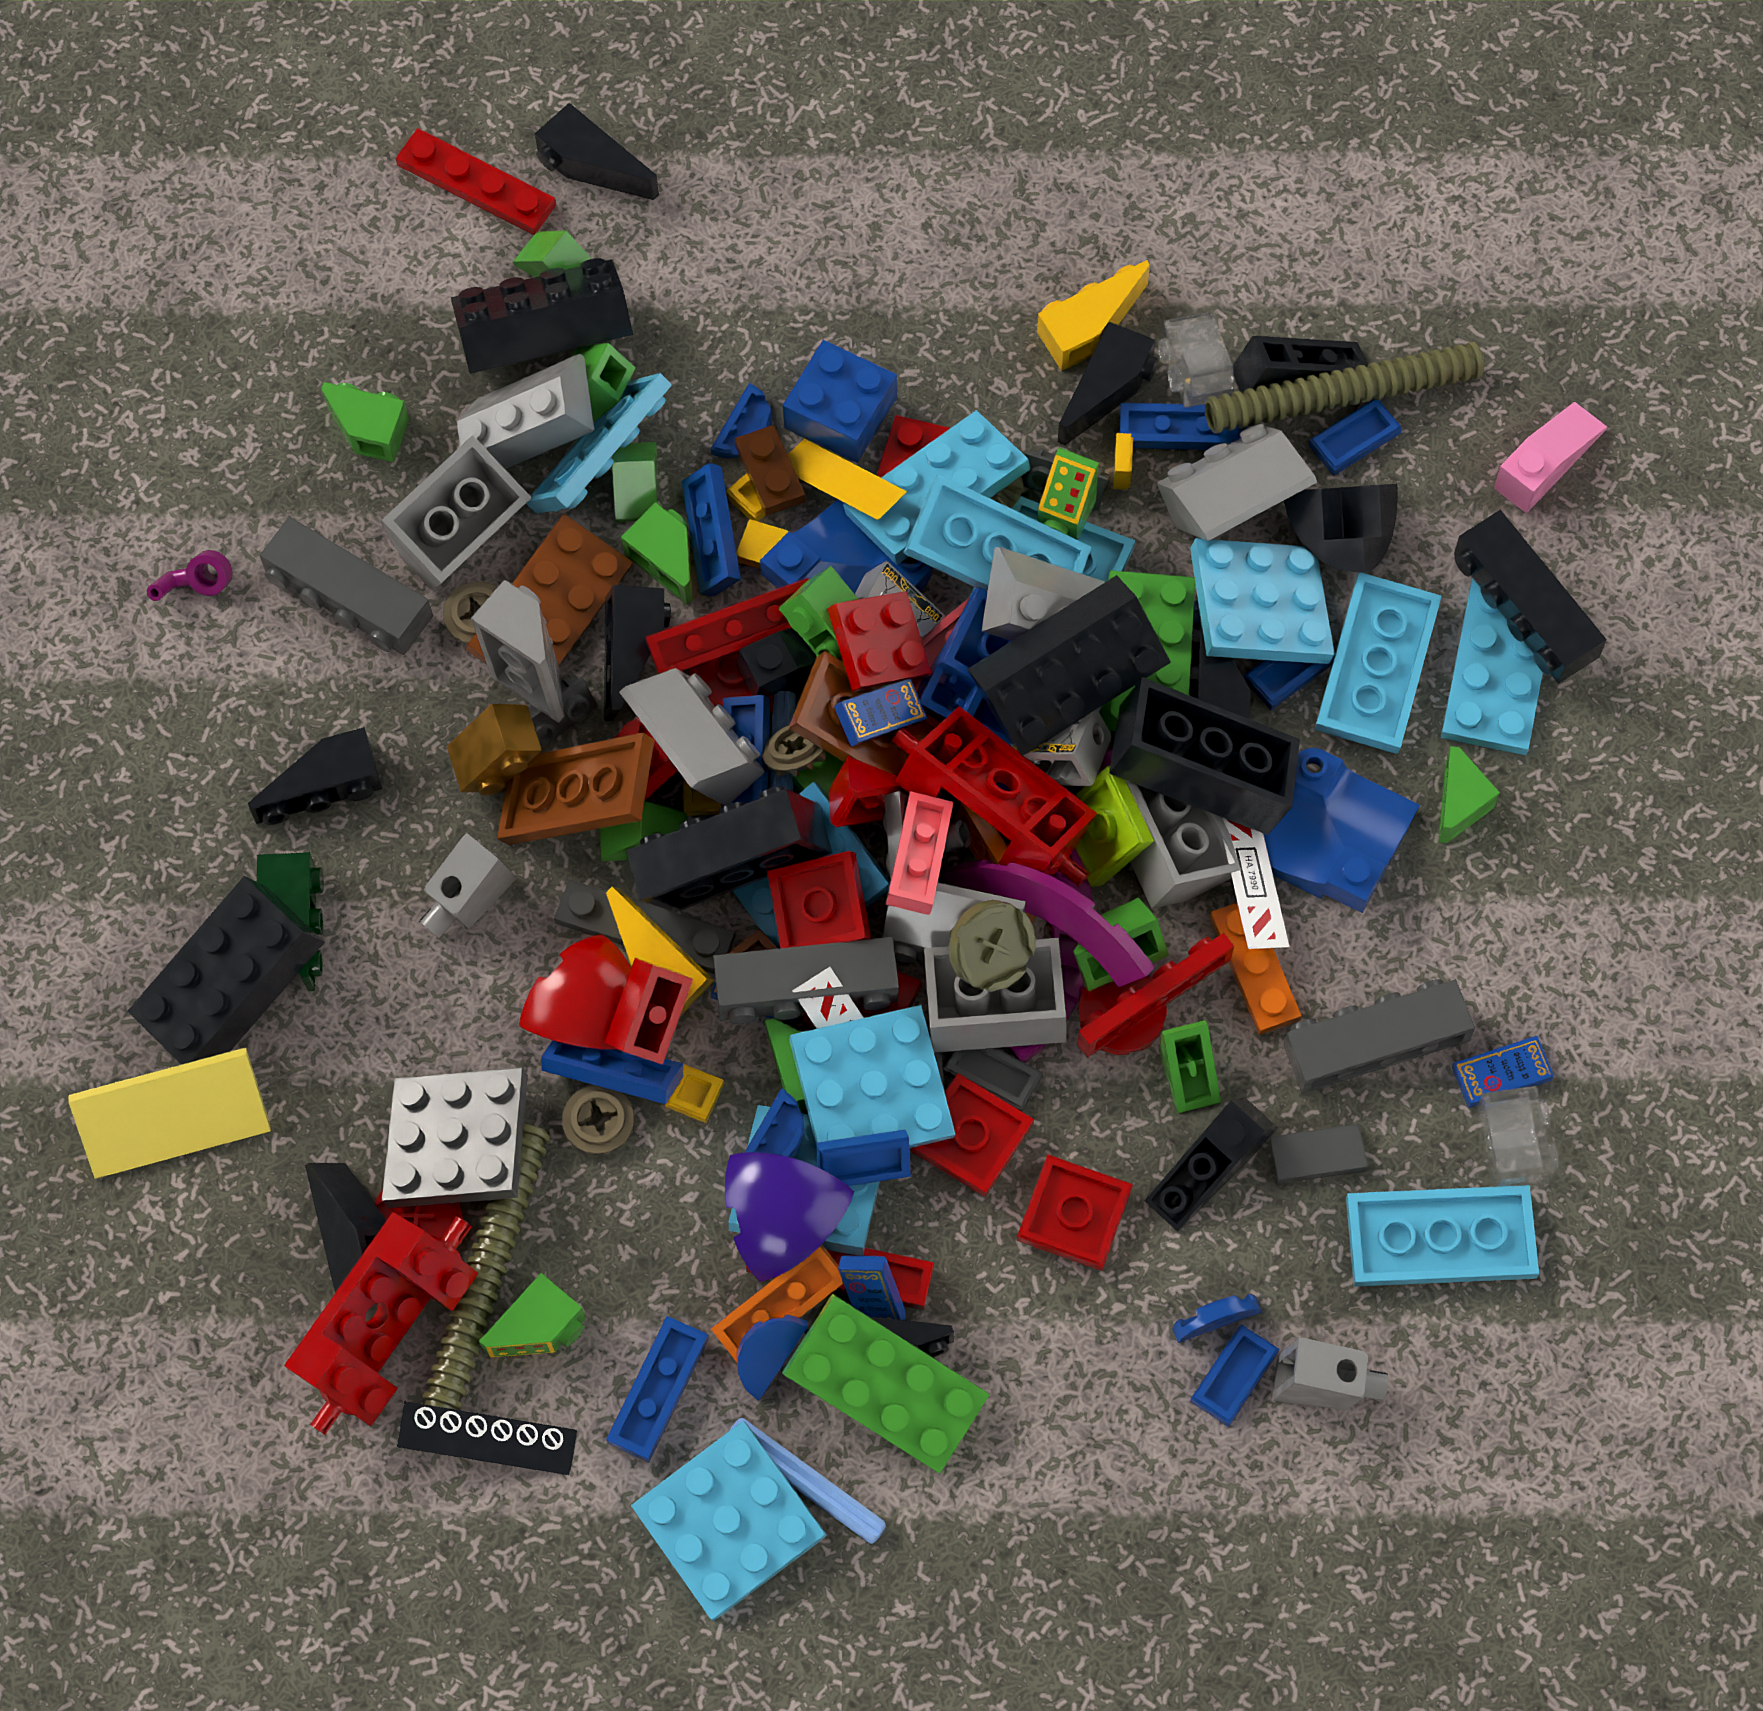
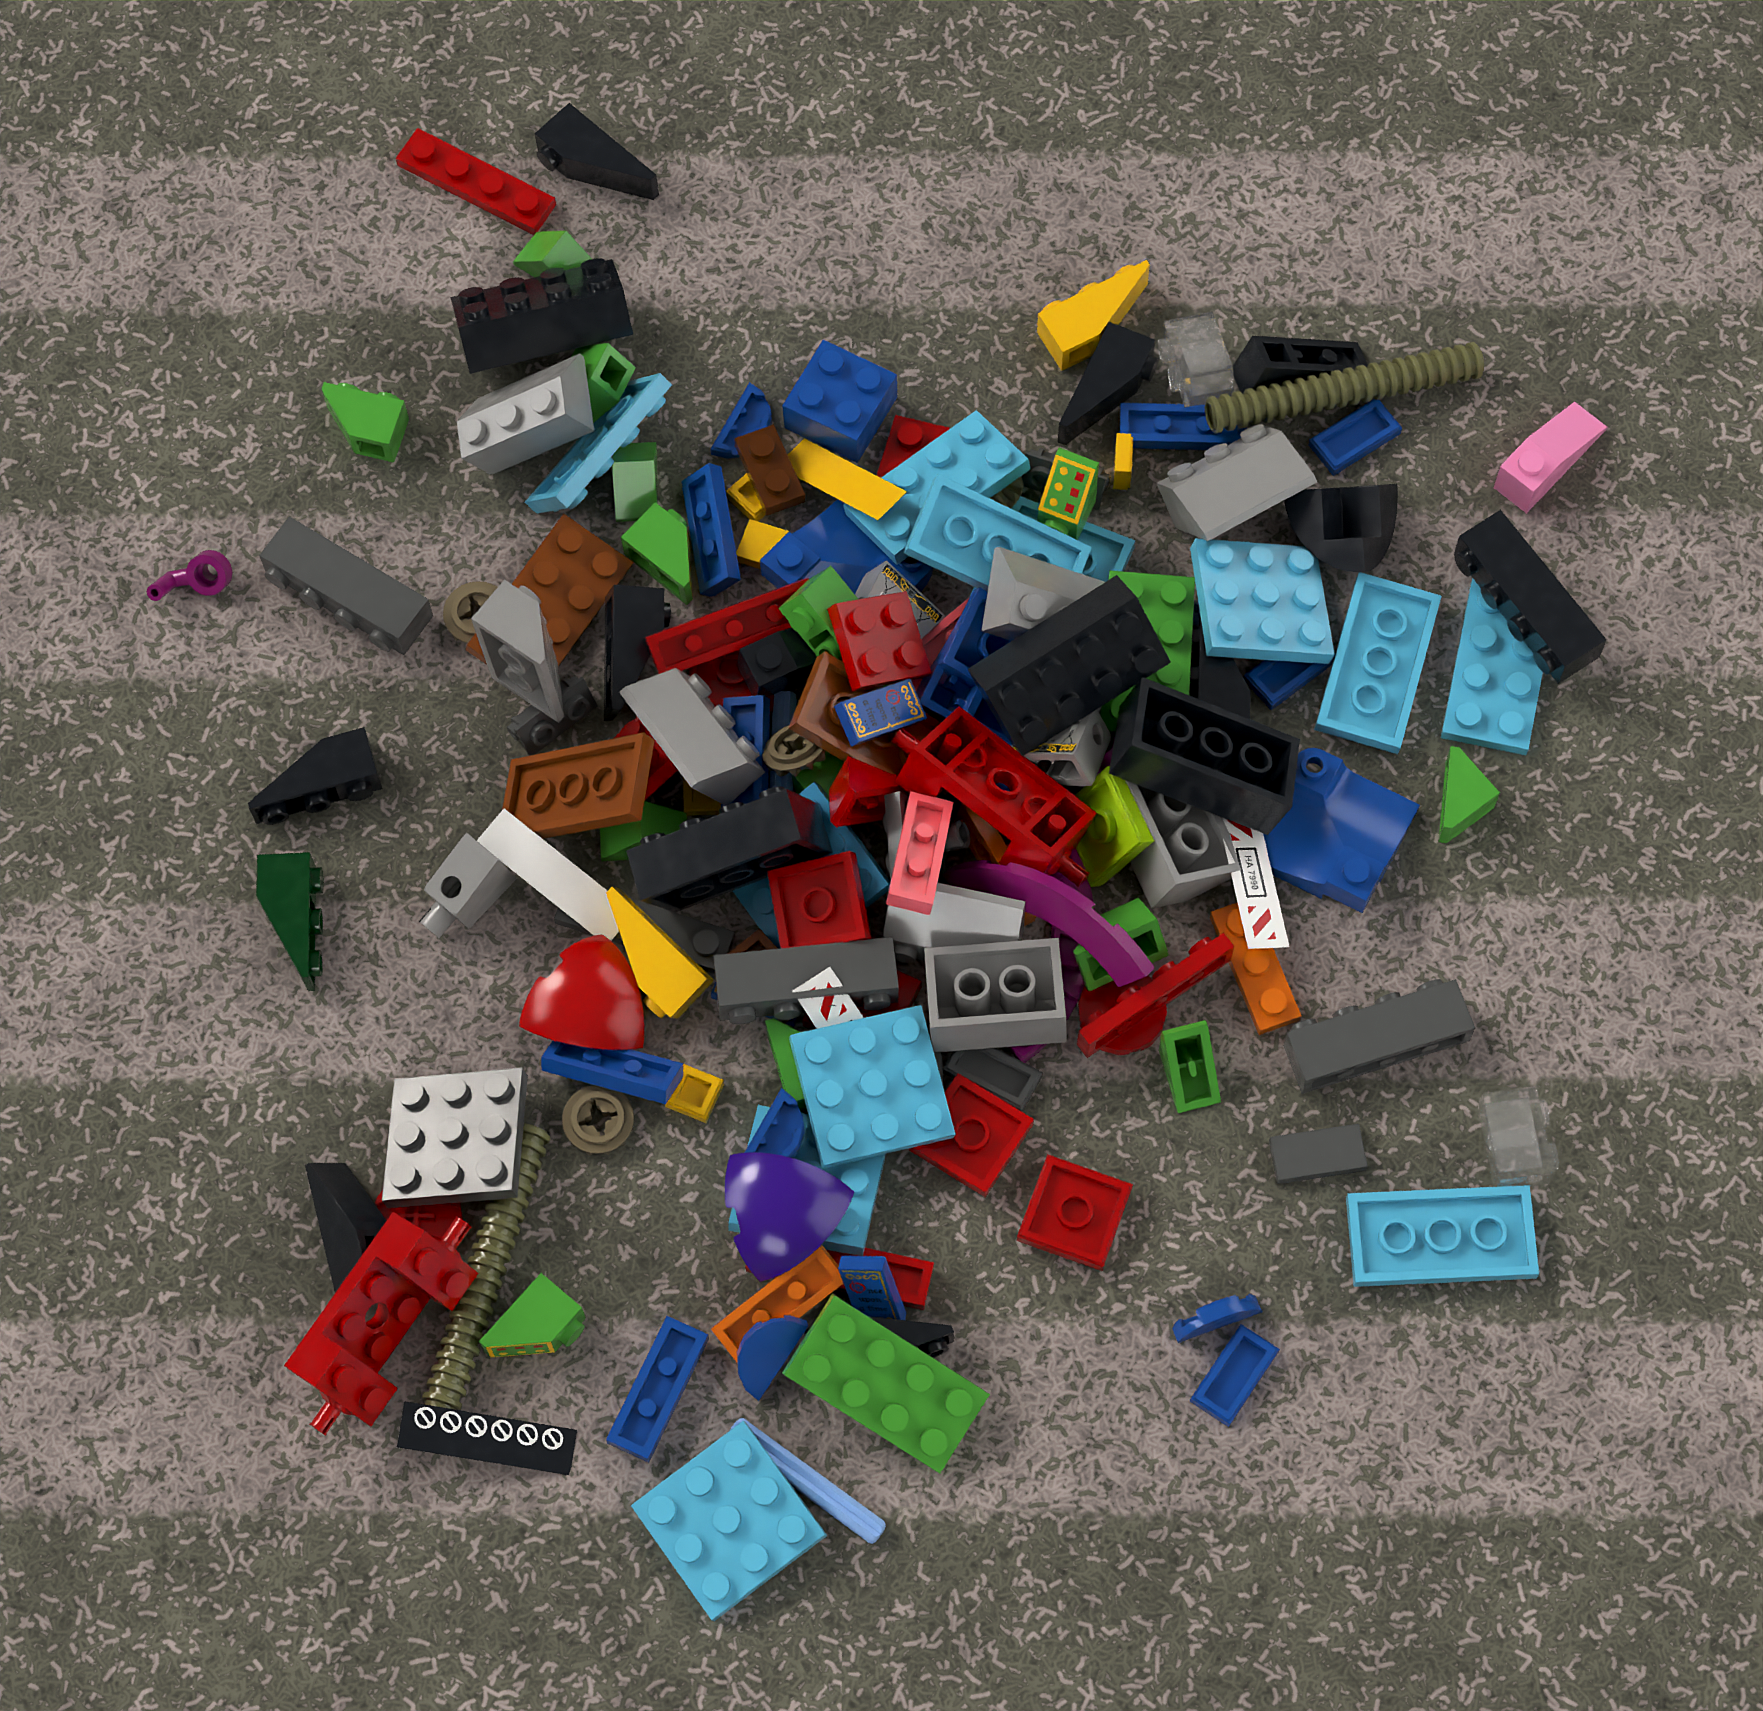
(169, 1113): light yellow tile -> none
(226, 974): black brick -> none
(453, 512): light grey slope -> none
(494, 748): pearl gold brick -> none
(550, 873): none -> white sticker
(648, 1011): red brick -> none
(866, 1157): blue tile -> none
(991, 945): olive tile -> none
(1211, 1162): black slope -> none
(1326, 1376): light grey torso -> none
(1502, 1069): blue tile -> none

